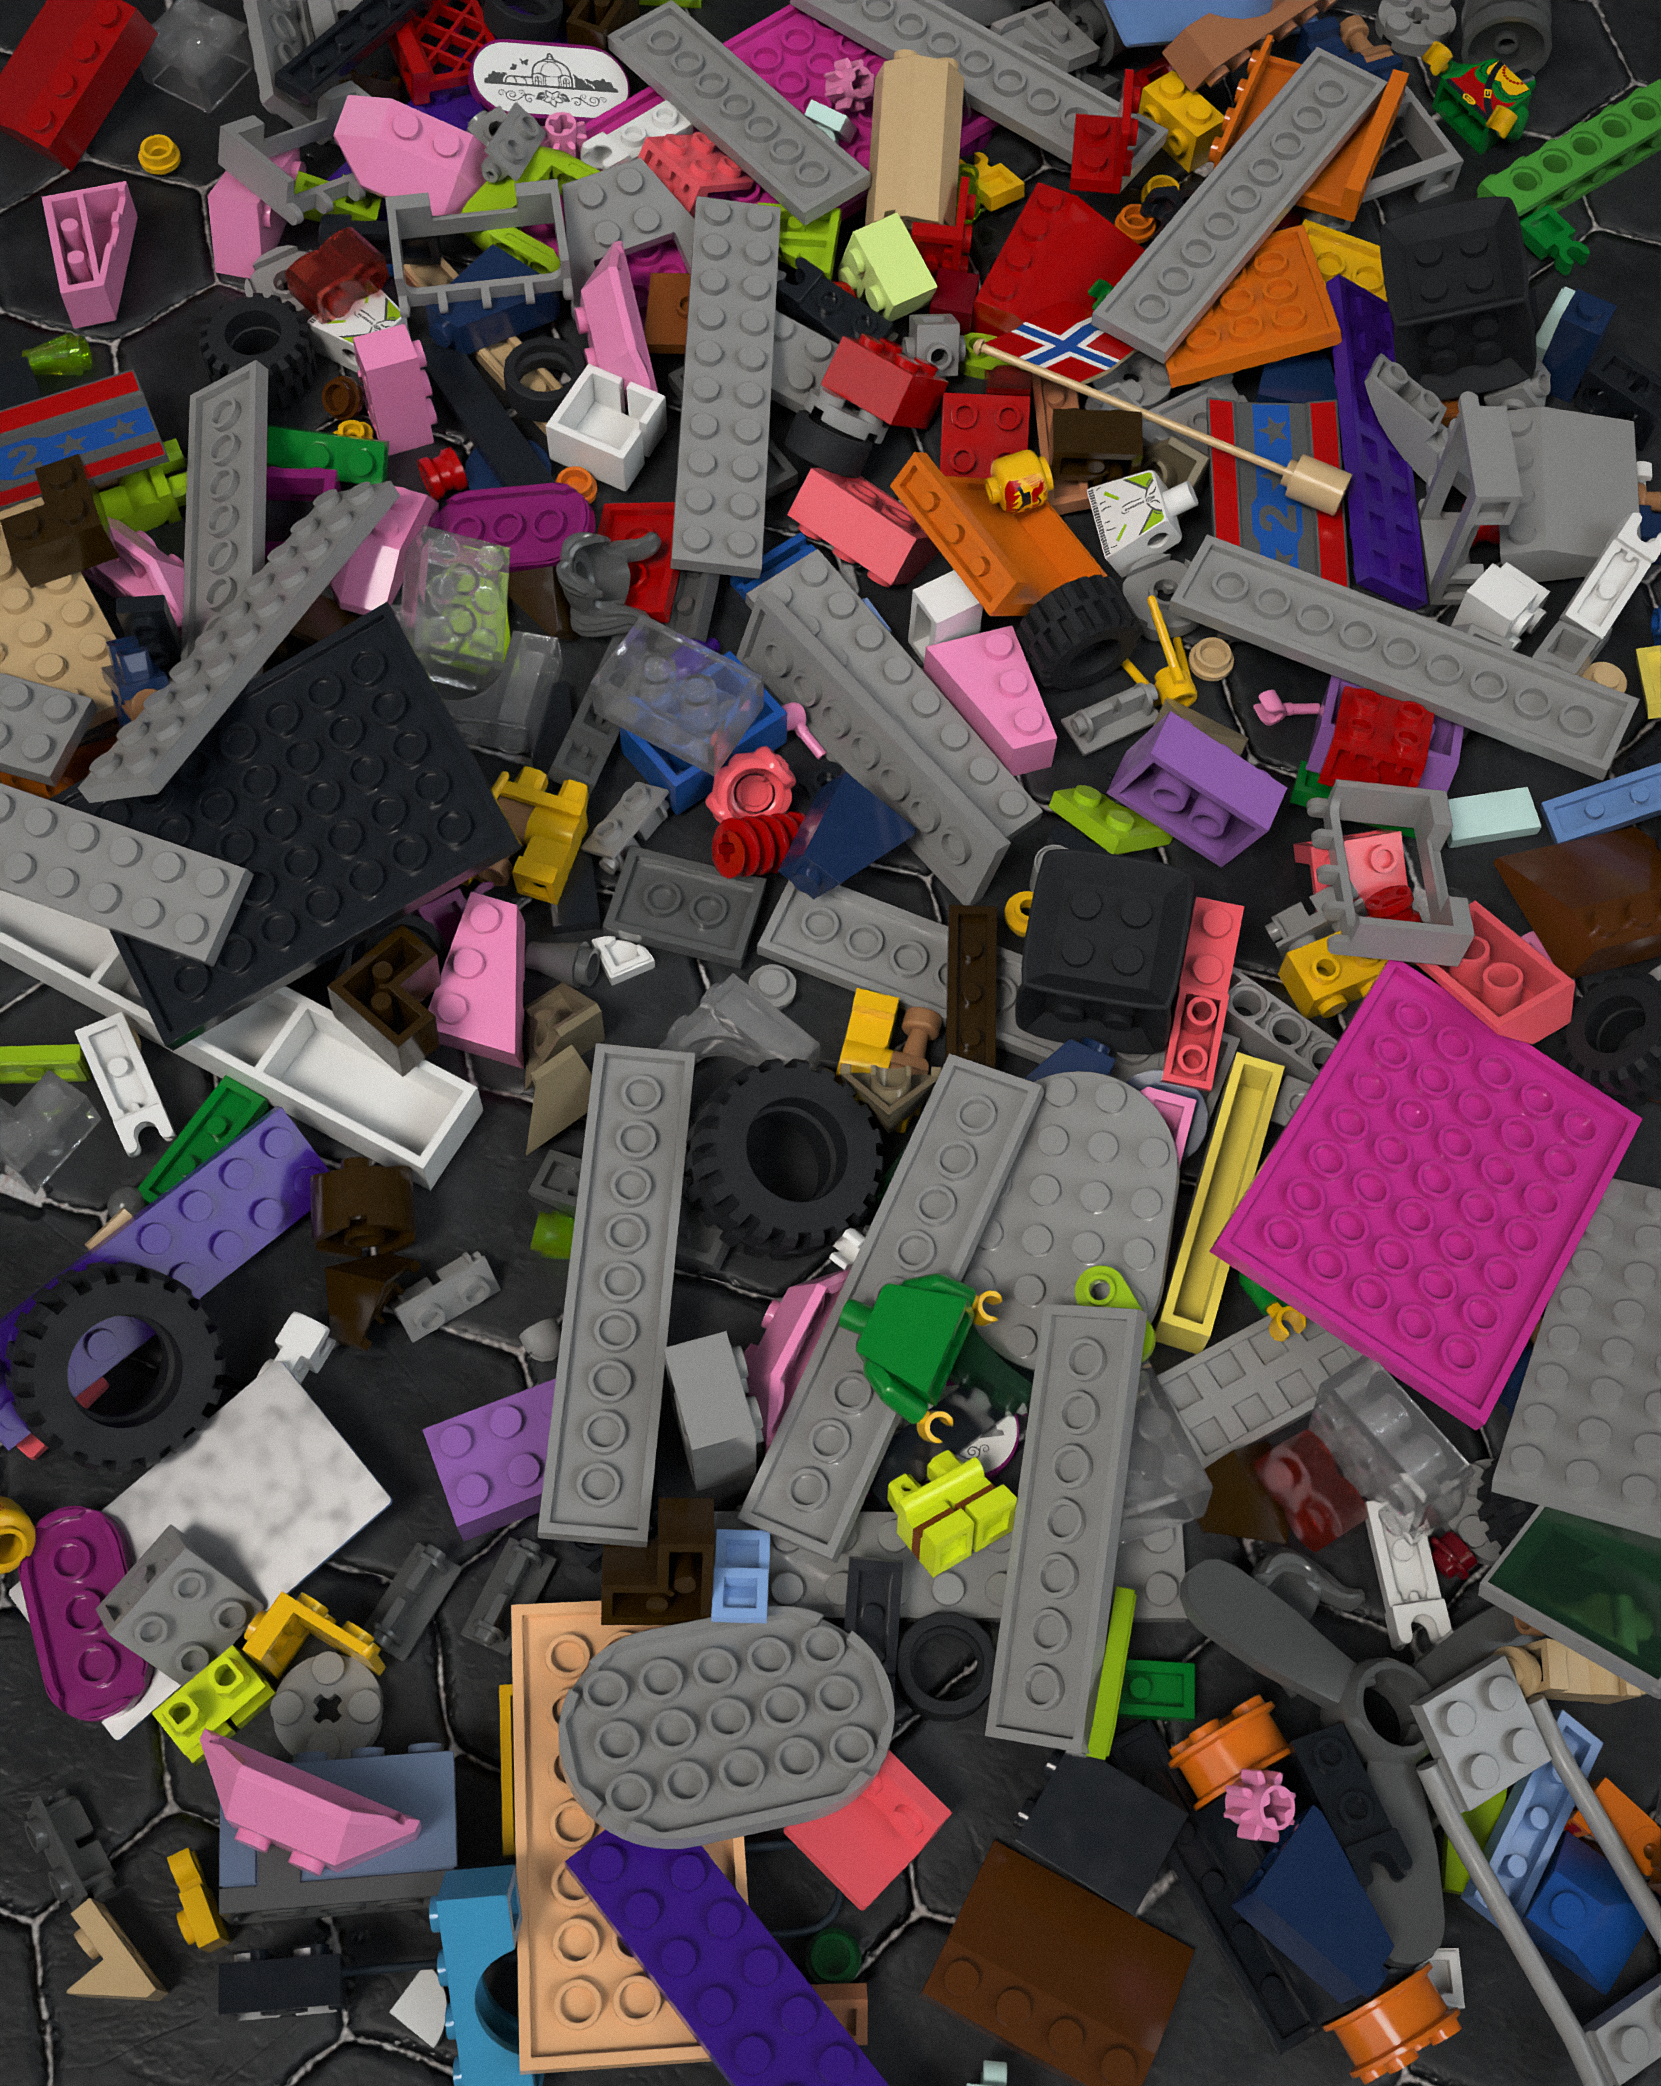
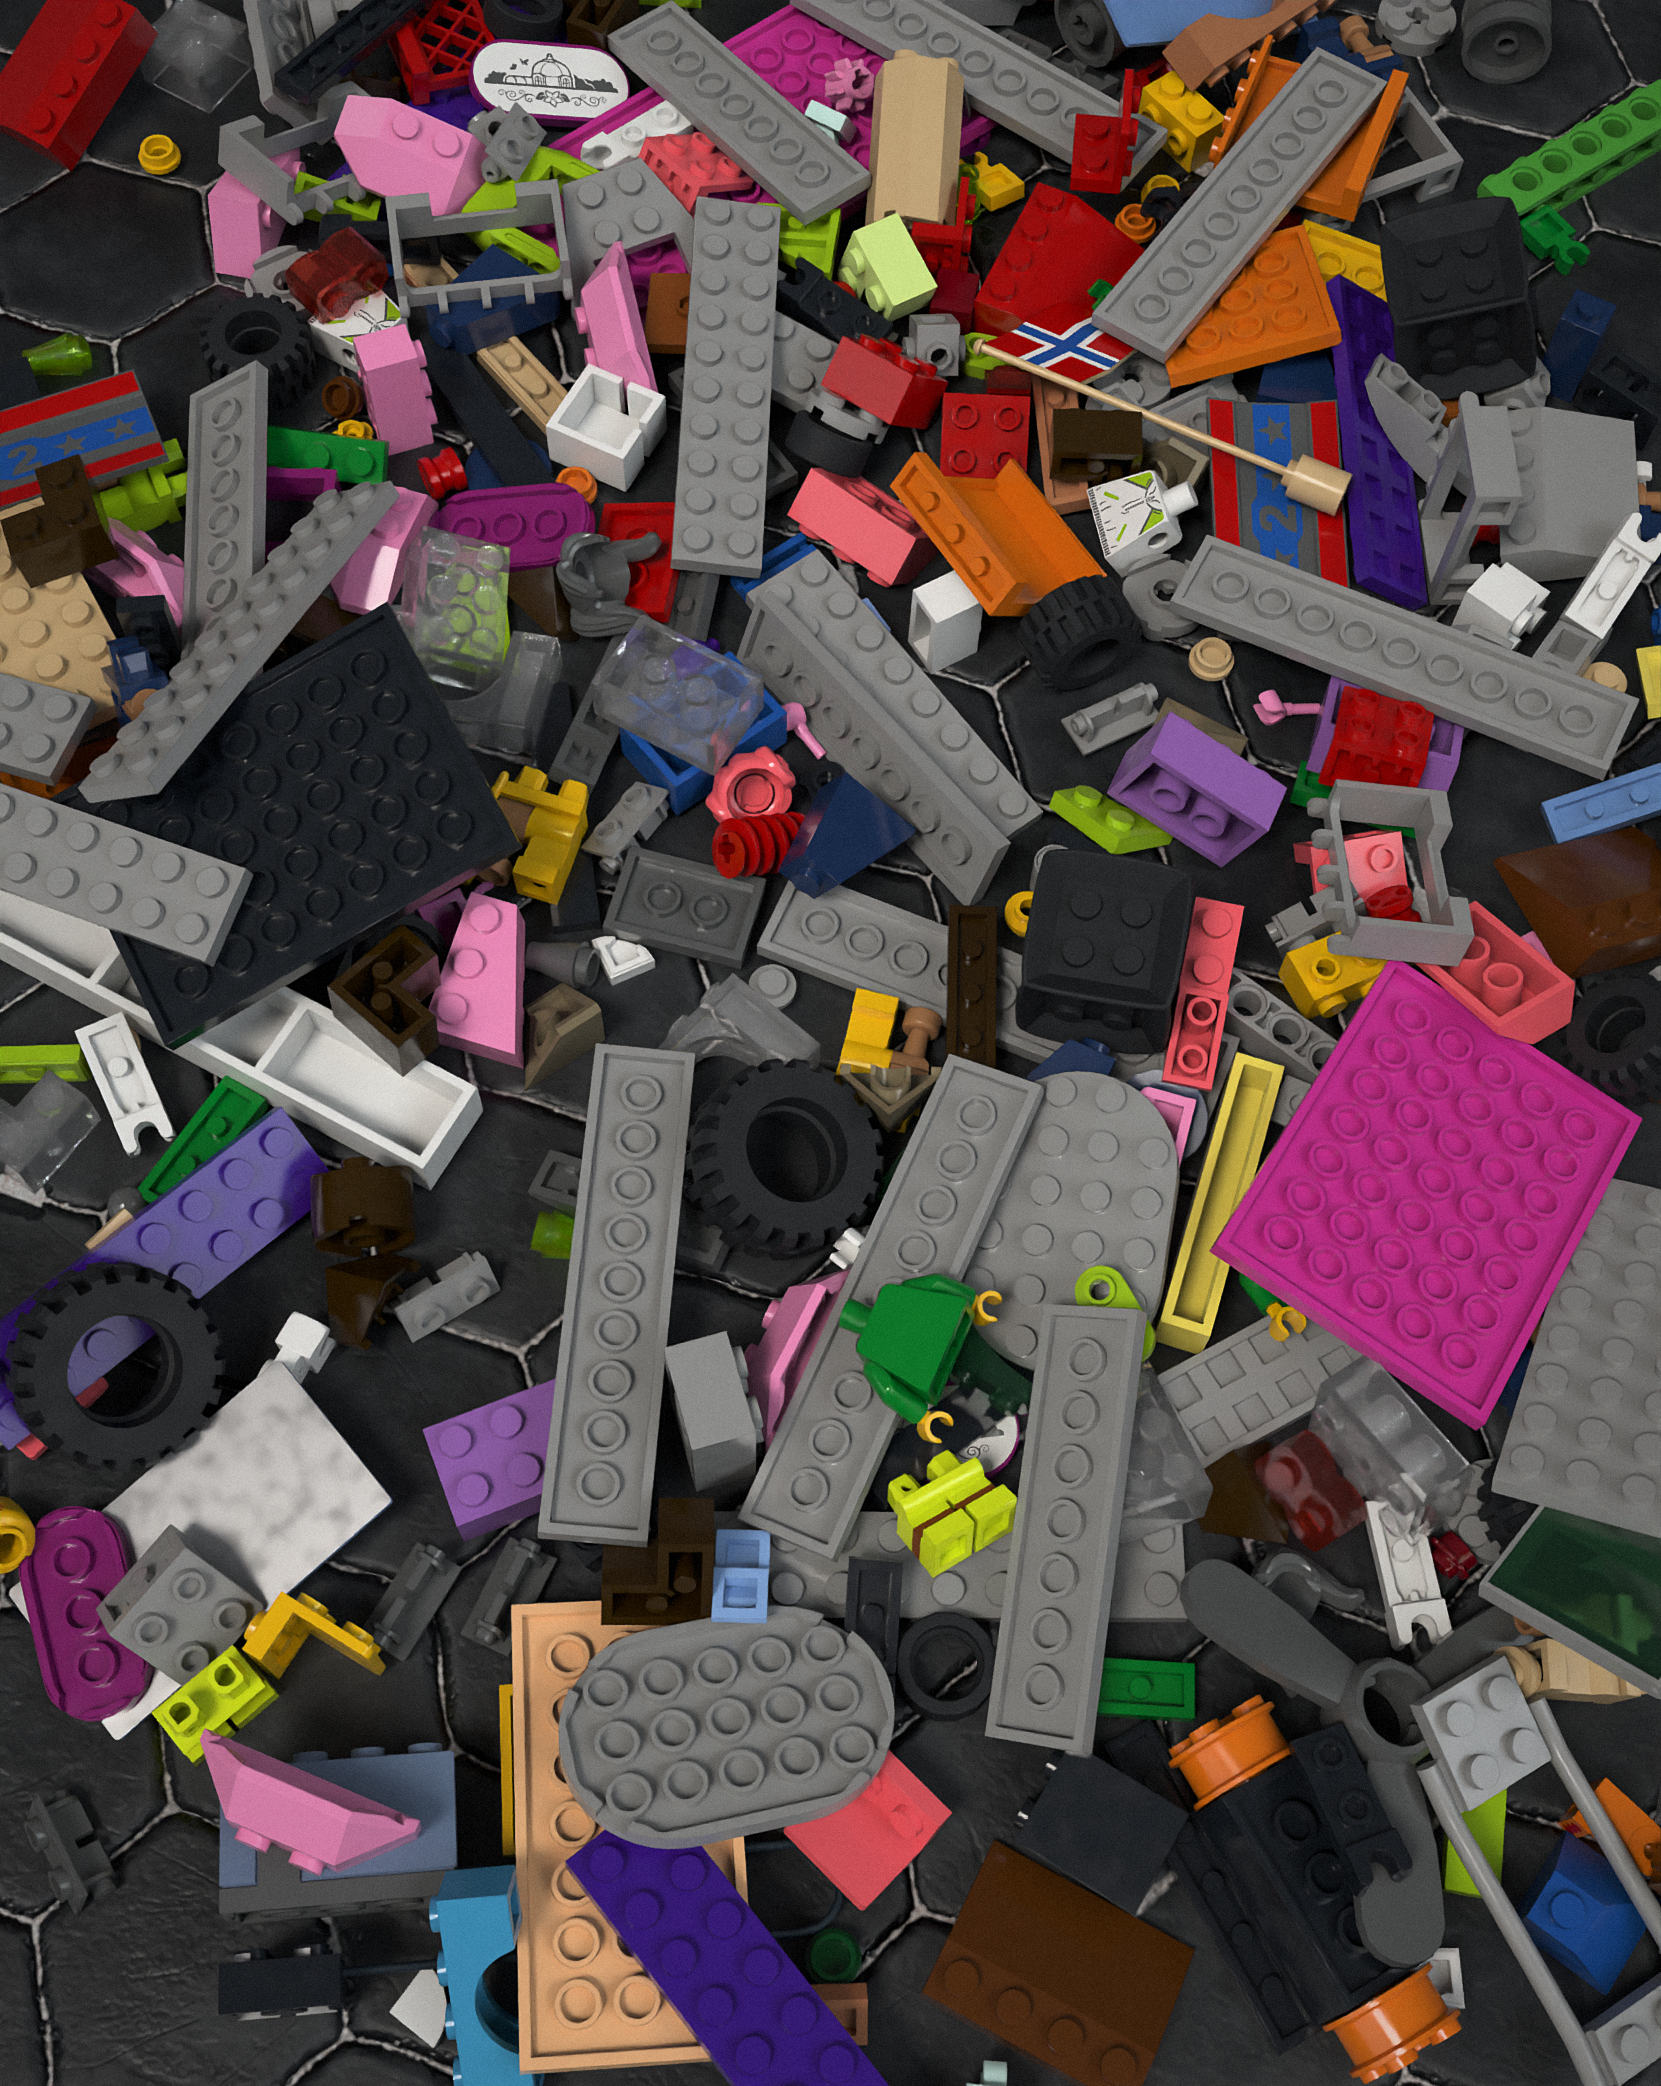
(91, 248): bright pink wedge -> none
(123, 1969): tan slope -> none
(201, 1917): yellow plate -> none
(328, 1677): light grey plate -> none
(531, 356): black tyre -> none
(542, 1340): light grey hinge -> none
(559, 1096): dark tan slope -> none
(564, 133): bright pink gear -> none
(996, 695): bright pink wedge -> none
(1019, 481): yellow head -> none
(1049, 35): light grey wing -> none
(1112, 1673): lime tile -> none
(1174, 679): yellow plant -> none
(1260, 1805): bright pink gear -> none
(1317, 1910): dark blue slope -> none
(1480, 98): torso -> none
(1492, 817): light aqua tile -> none
(1533, 1823): medium blue plate -> none
(1551, 321): light aqua tile -> none

